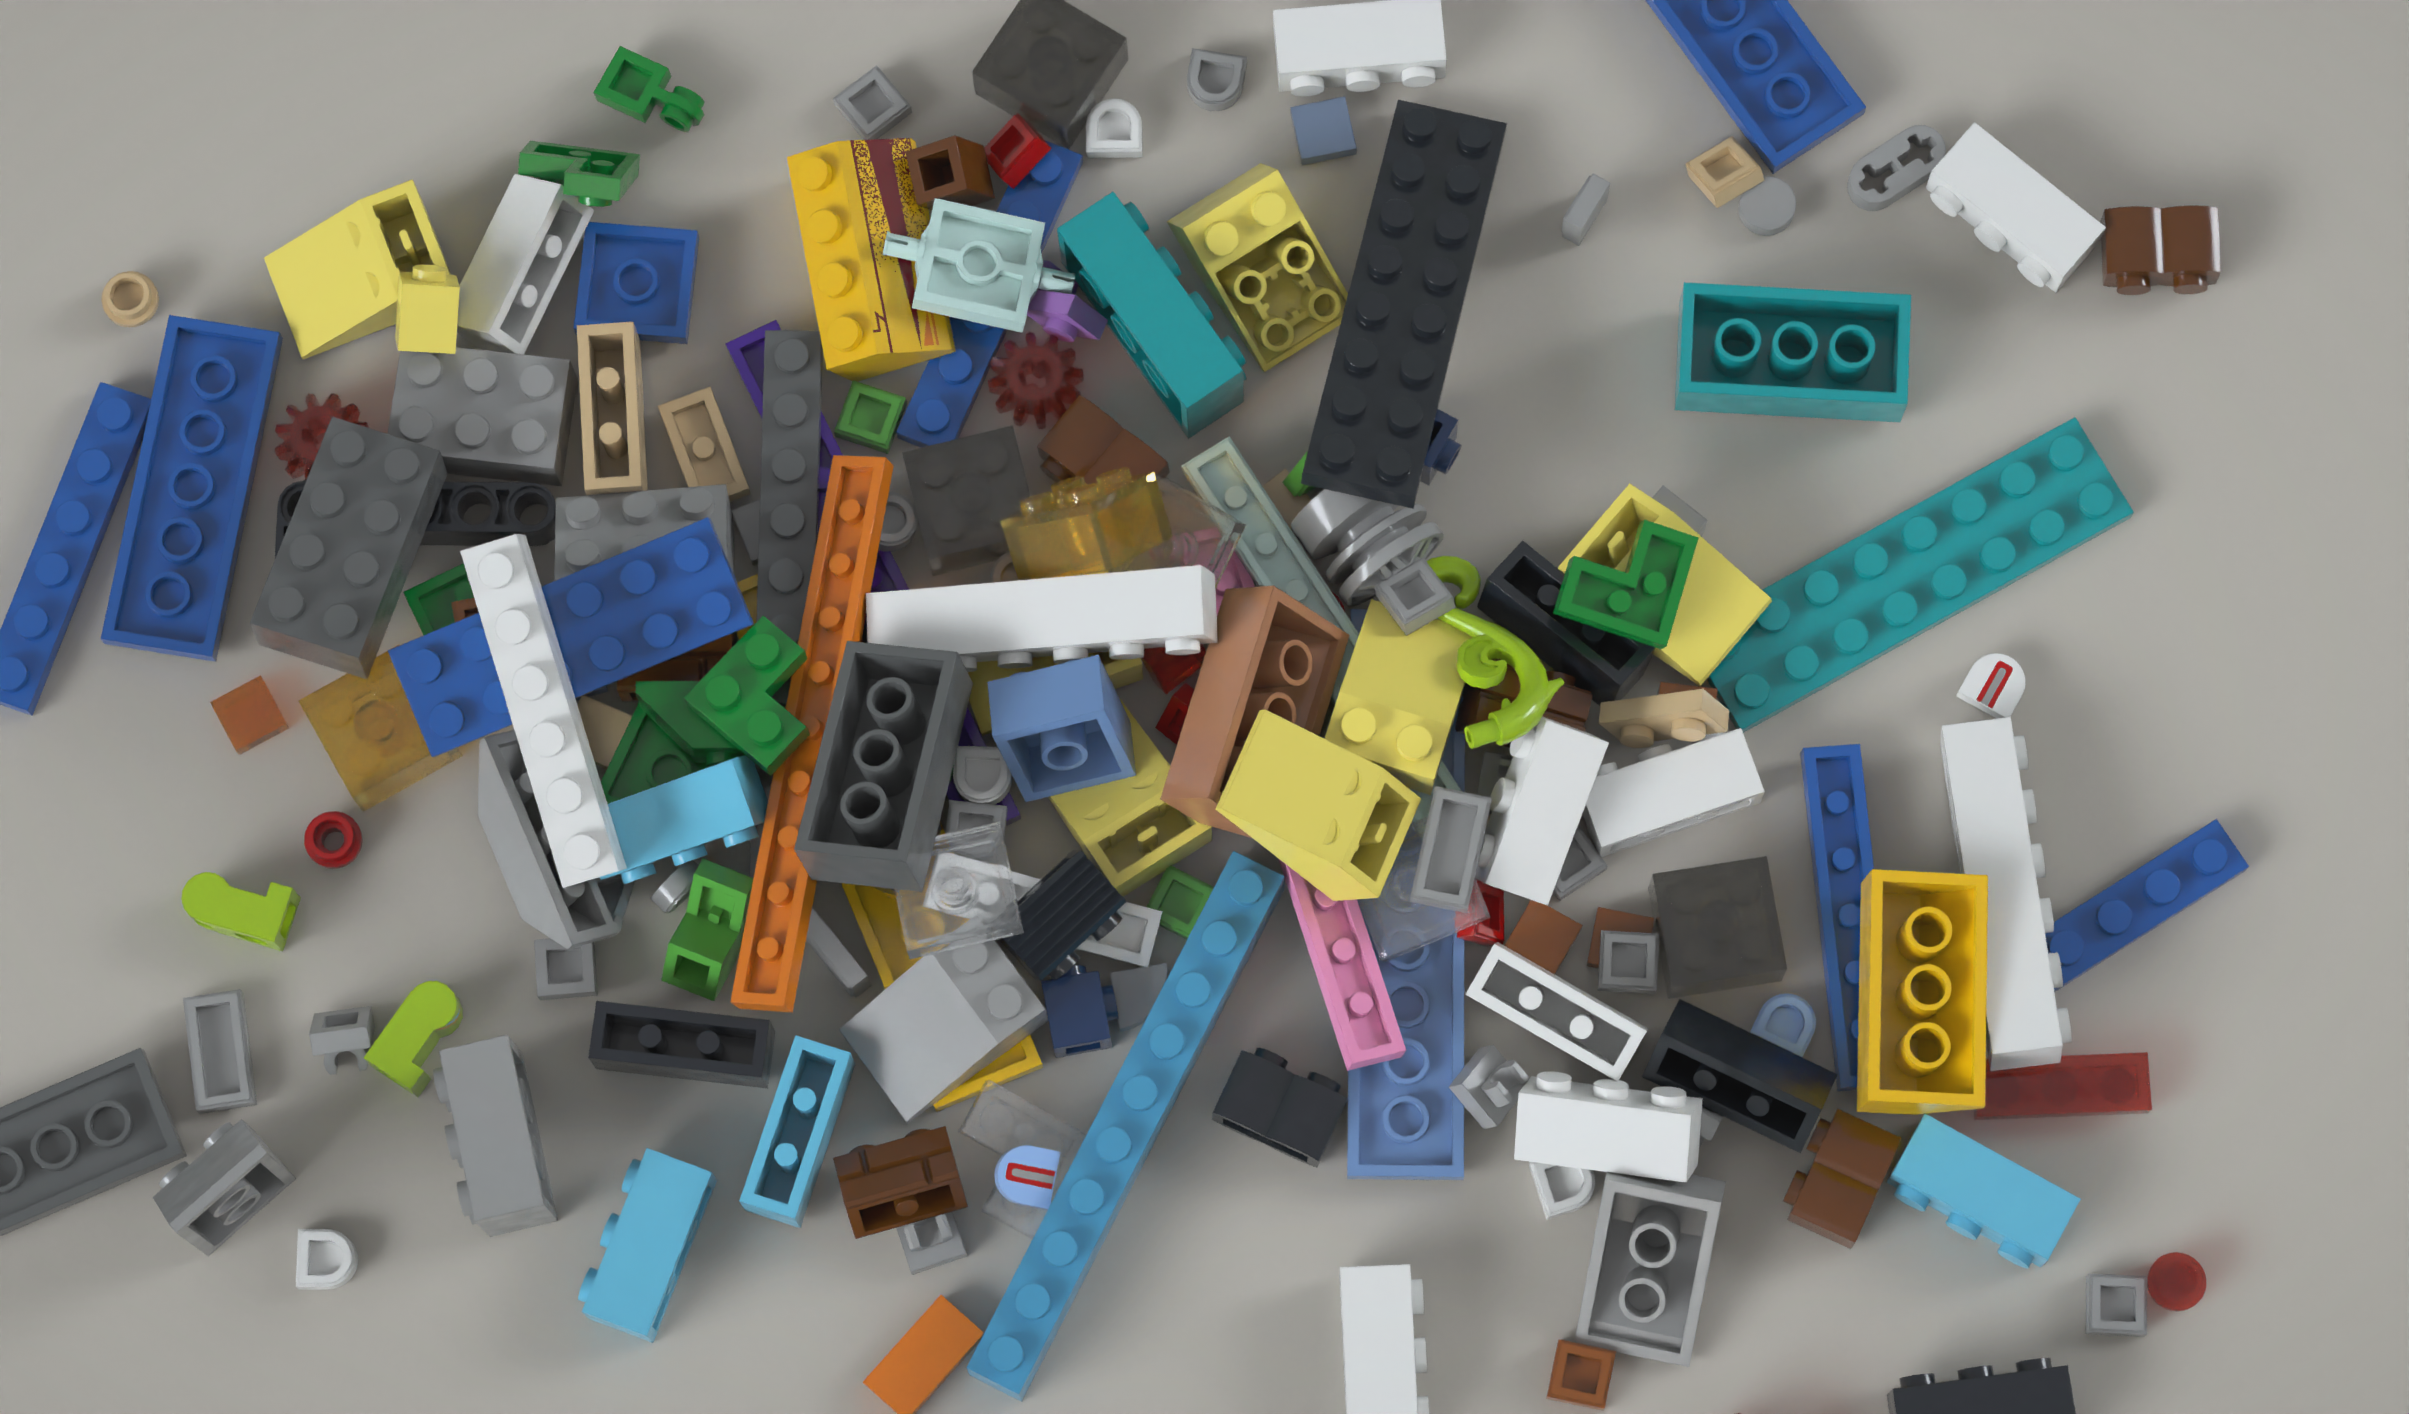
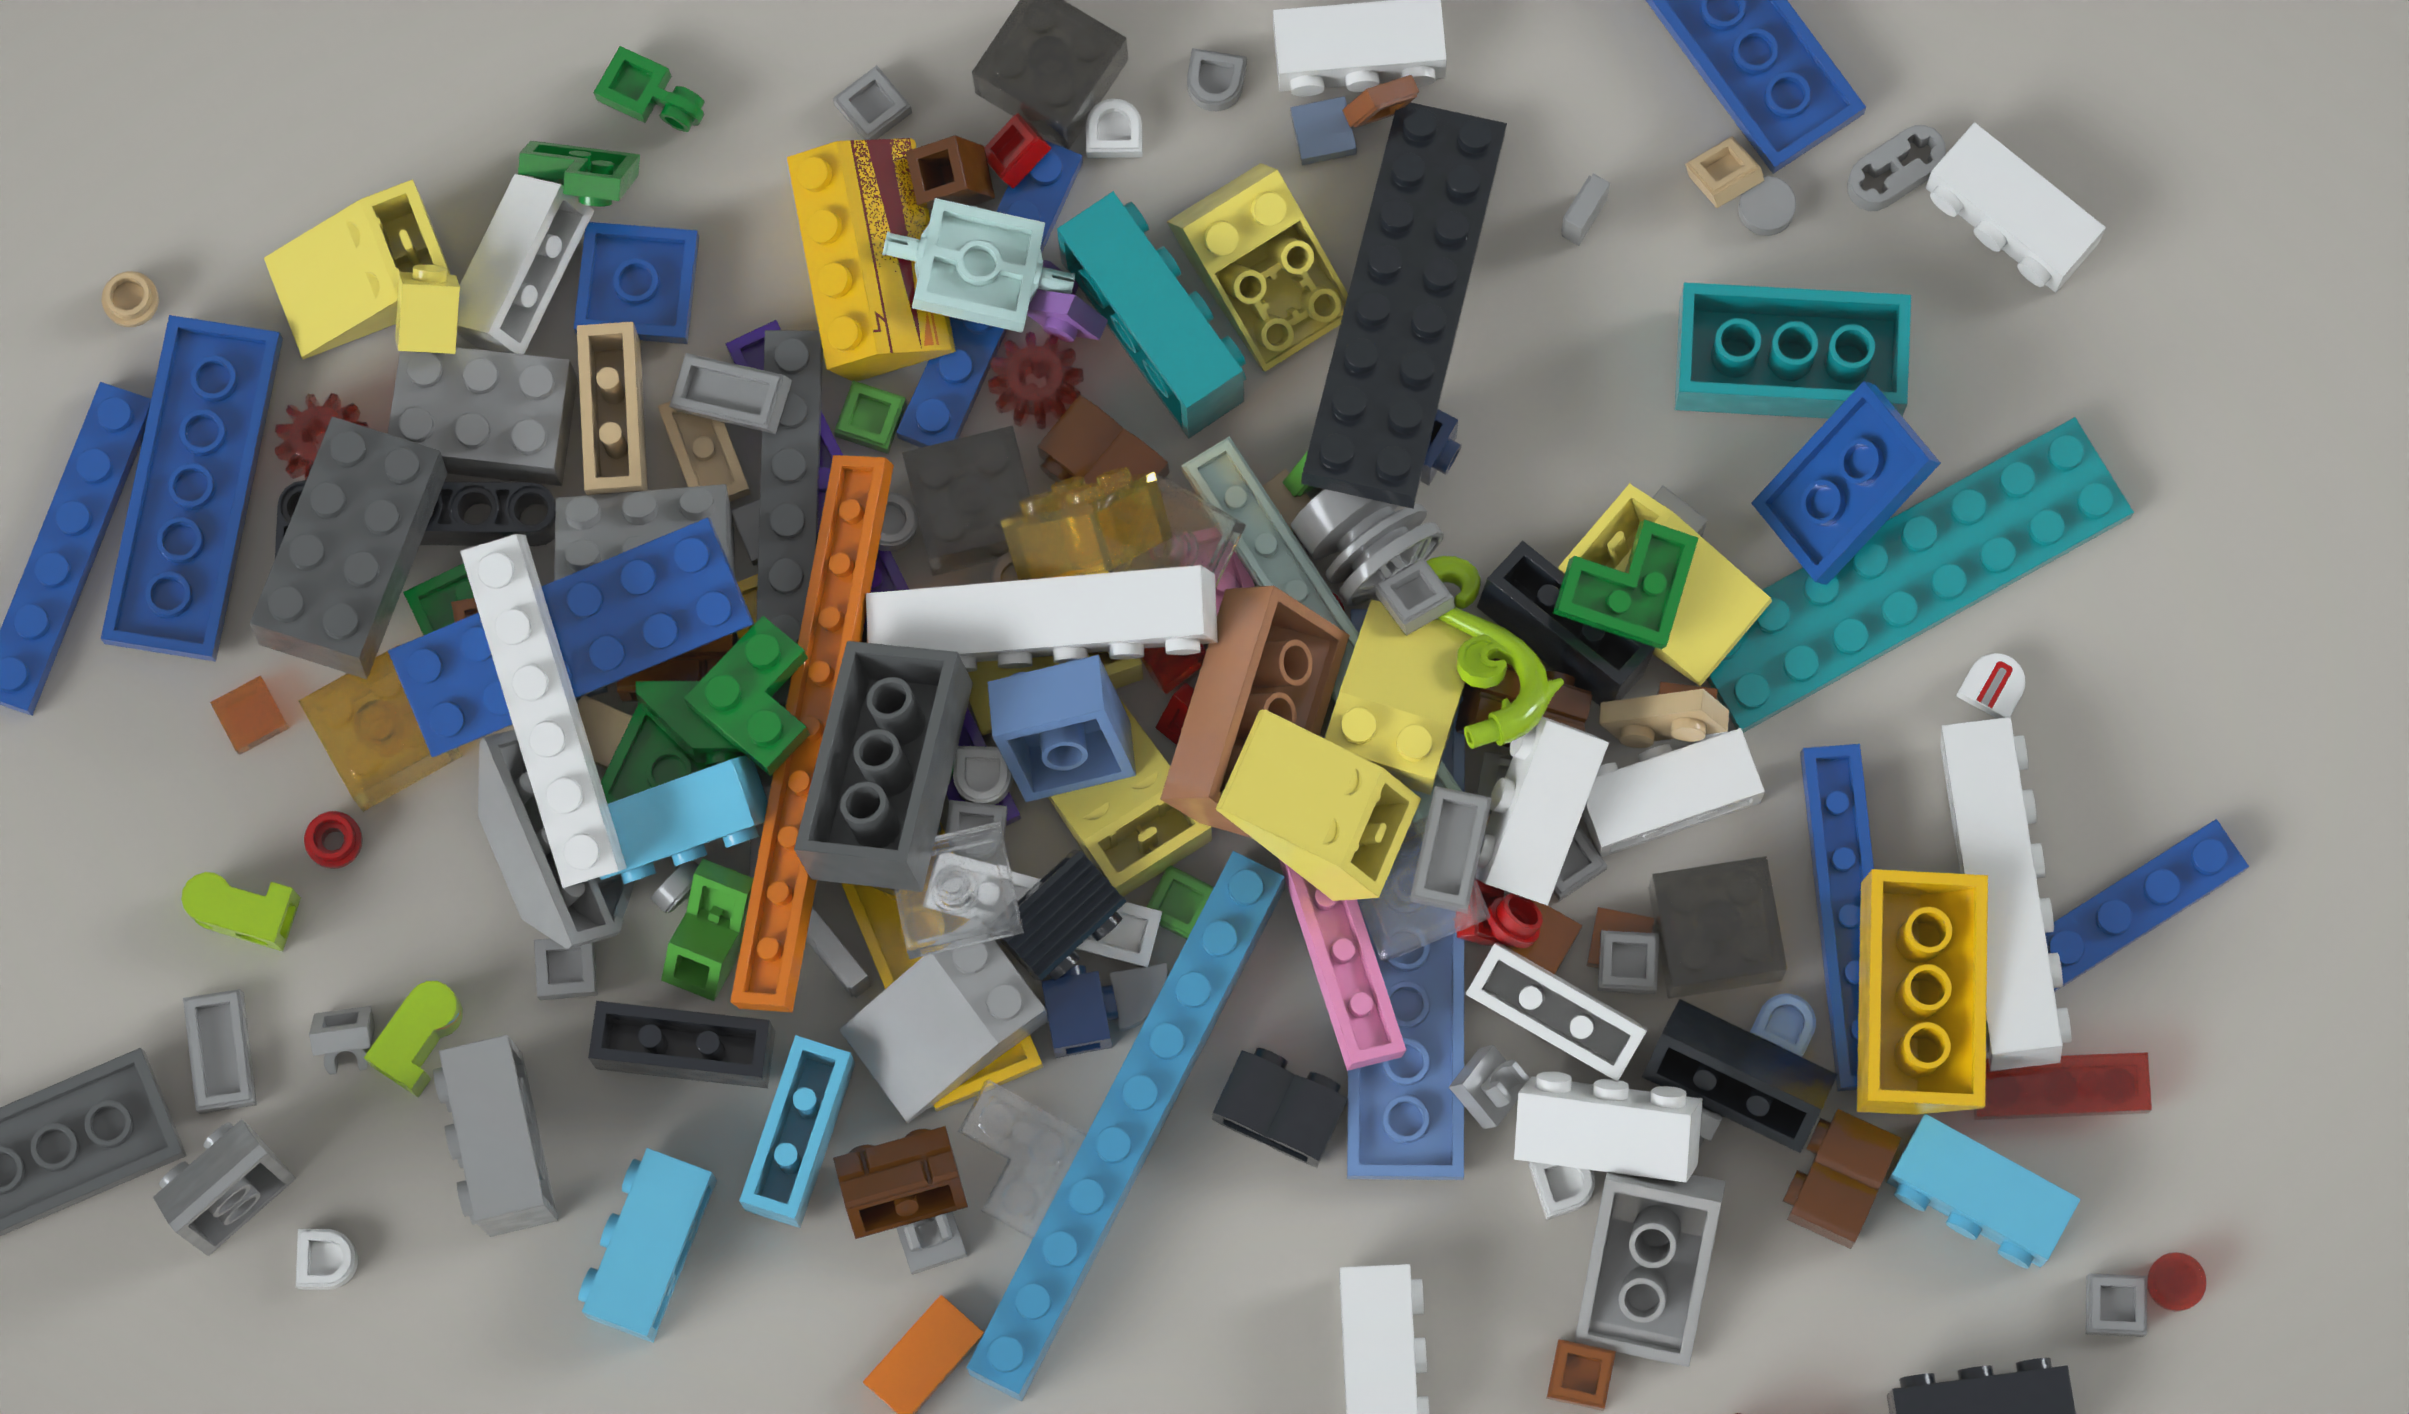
(730, 393): none -> light grey tile
(1027, 1175): light blue tile -> none
(1380, 101): none -> dark orange tile
(1515, 920): none -> red plate
(1845, 483): none -> blue plate
(2160, 248): reddish brown brick -> none

